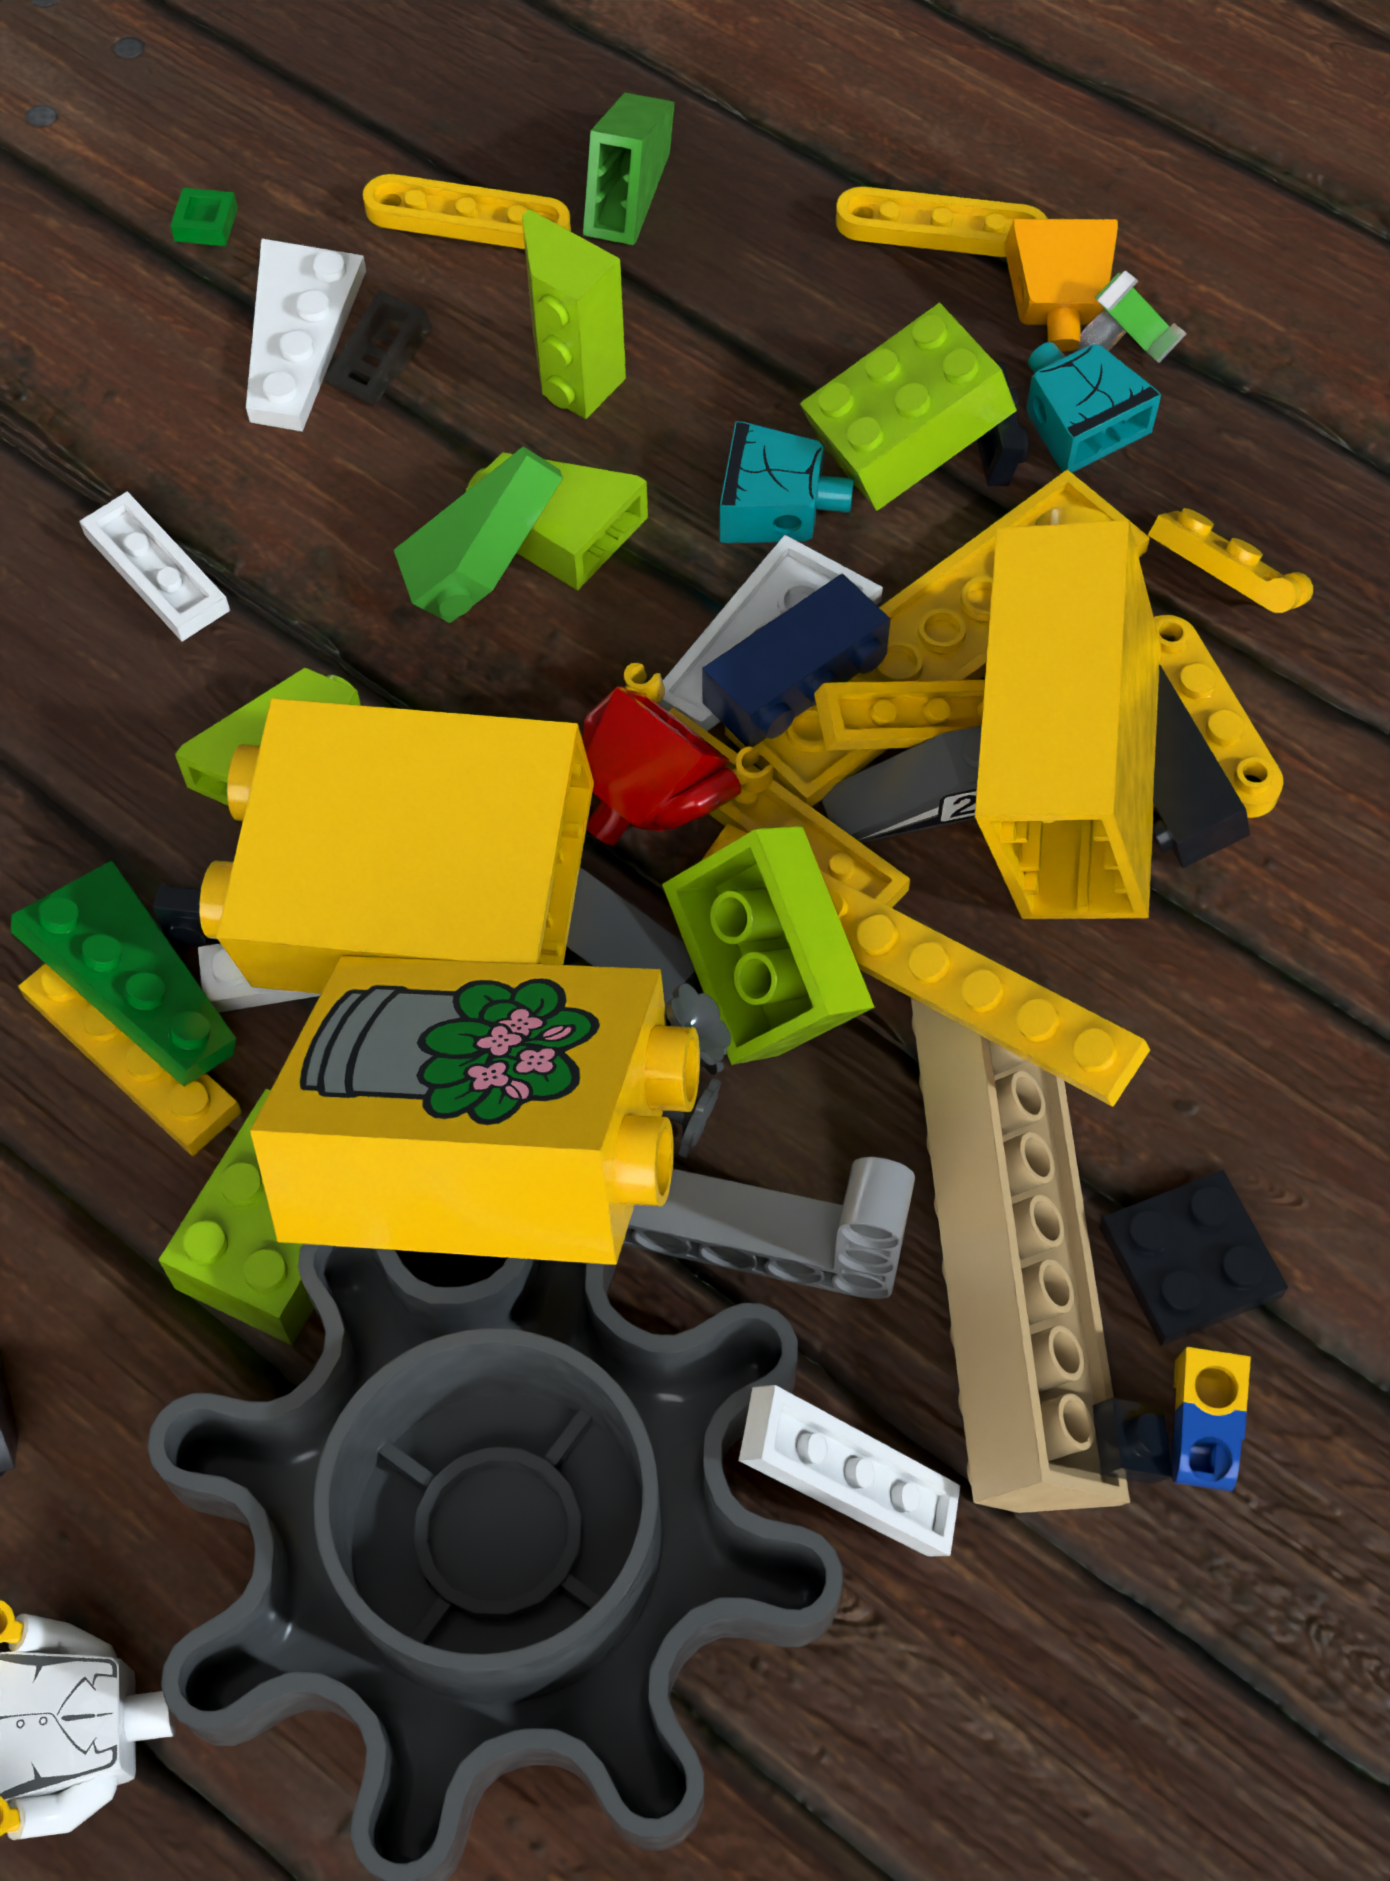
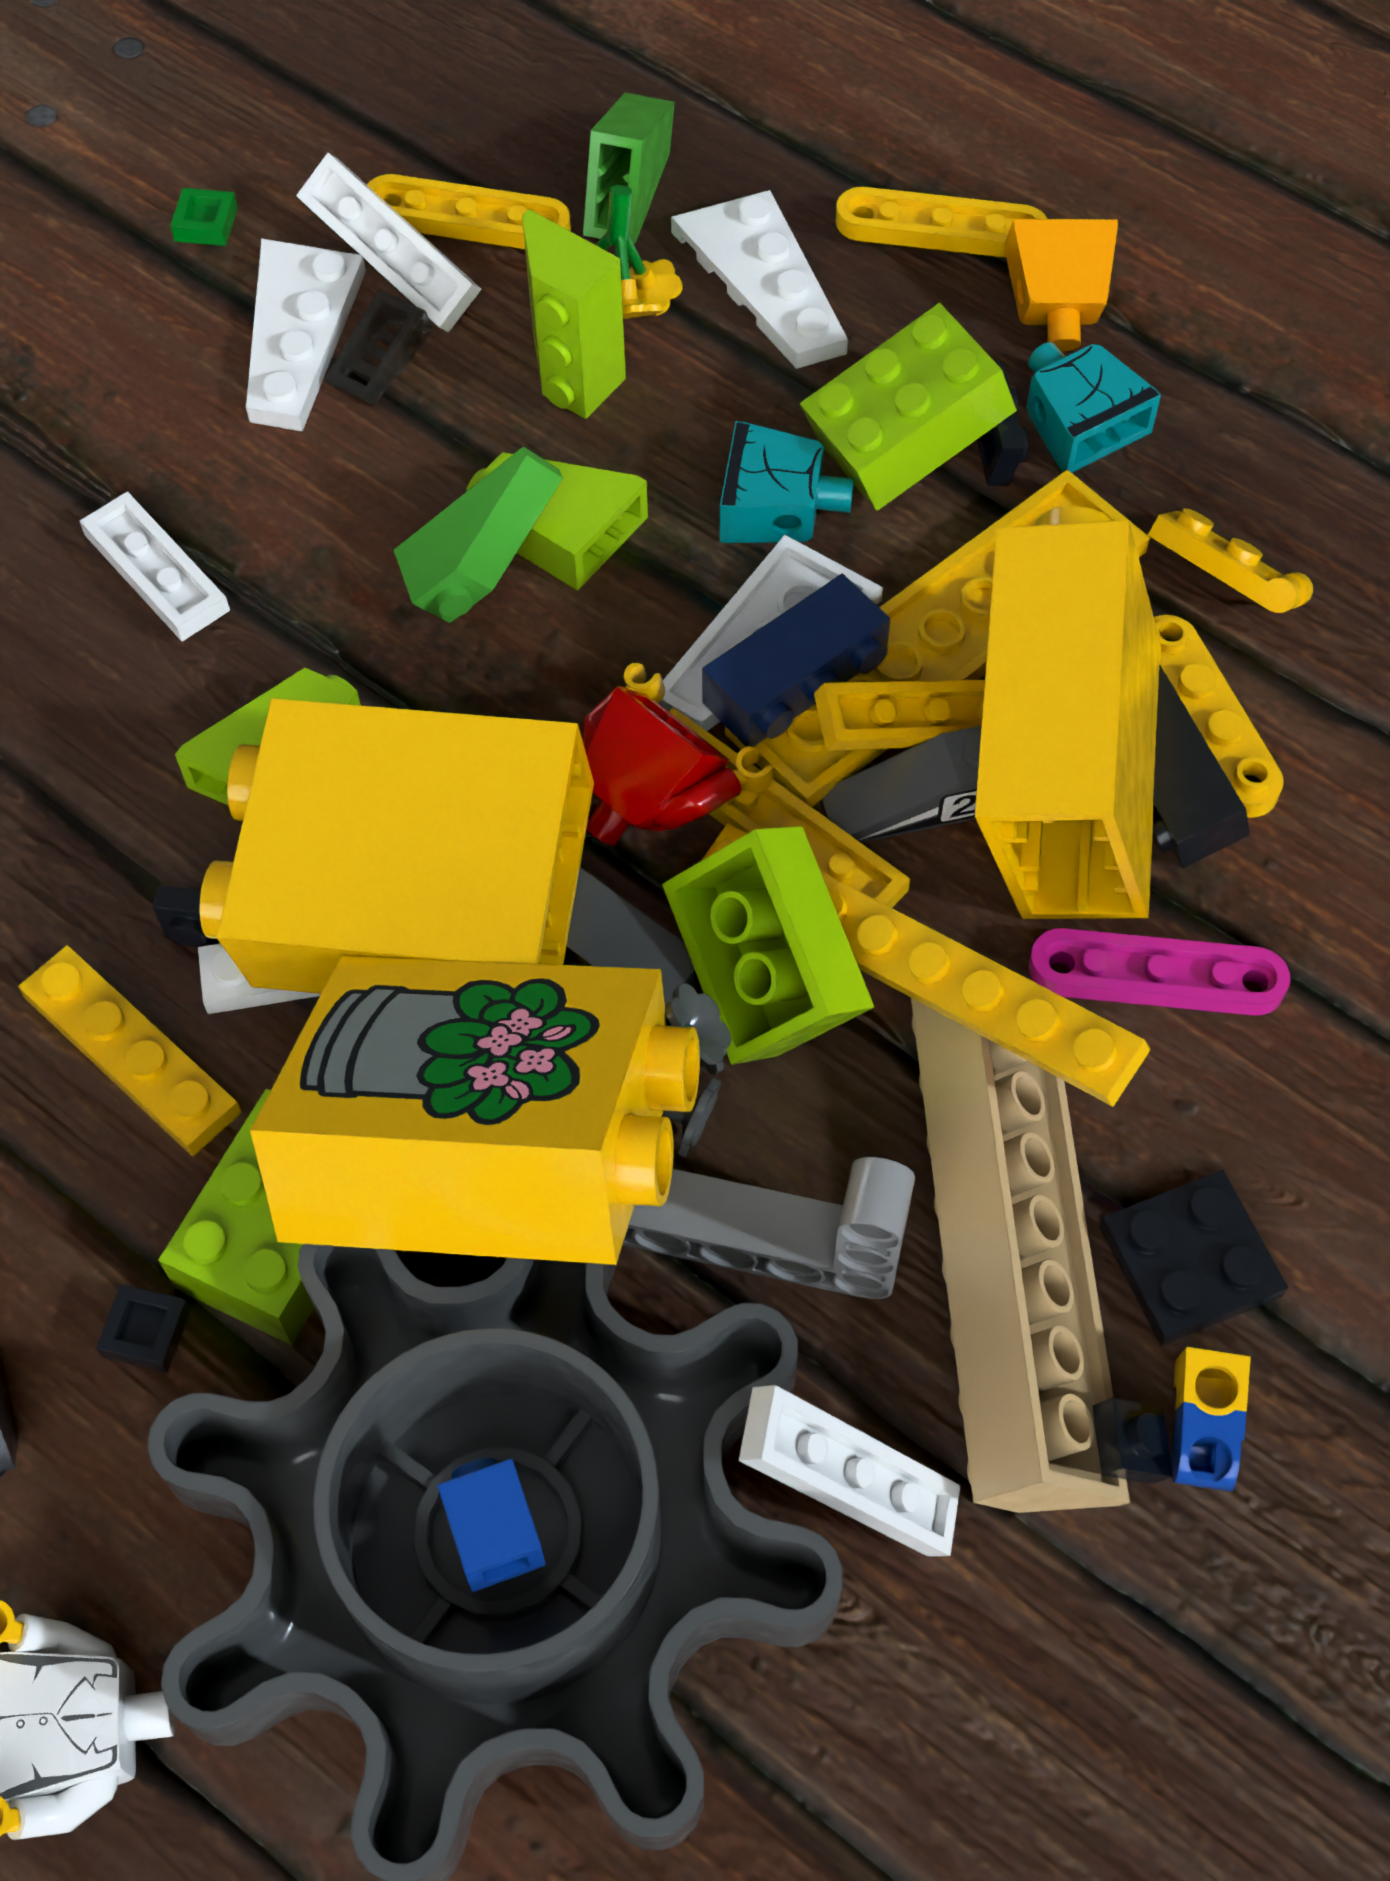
(126, 968): green wing -> none
(143, 1328): none -> black plate
(388, 242): none -> white plate
(491, 1522): none -> blue brick
(646, 285): none -> plant
(767, 272): none -> white wing
(1129, 315): piece -> none
(1159, 971): none -> dark pink plate

